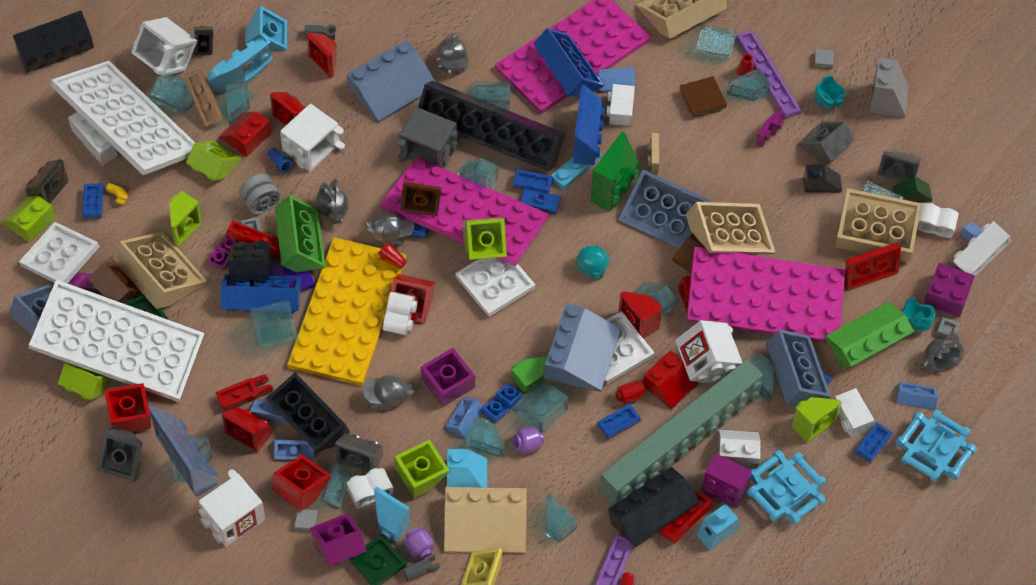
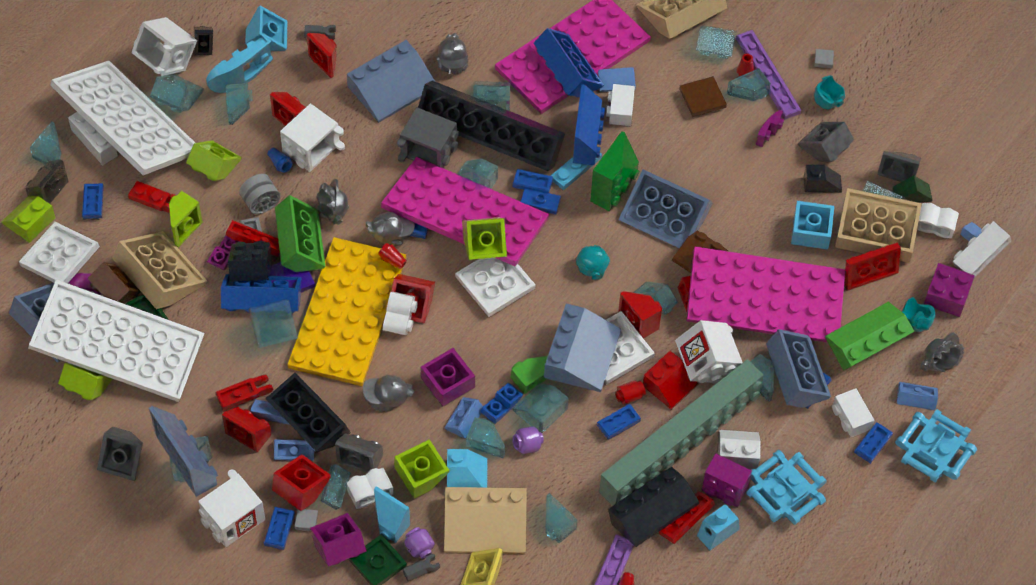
(47, 145): none -> clear light blue slope
(53, 41): black slope -> none
(119, 192): yellow arm -> none
(128, 407): red slope -> none
(150, 196): none -> red hinge
(203, 97): medium nougat plate -> none
(247, 132): red slope -> none
(279, 528): none -> blue plate
(420, 198): reddish brown slope -> none
(653, 147): tan plate -> none
(730, 227): tan slope -> none
(812, 225): none -> medium azure brick
(815, 416): lime slope -> none
(889, 89): light grey slope -> none
(946, 327): light grey tile -> none

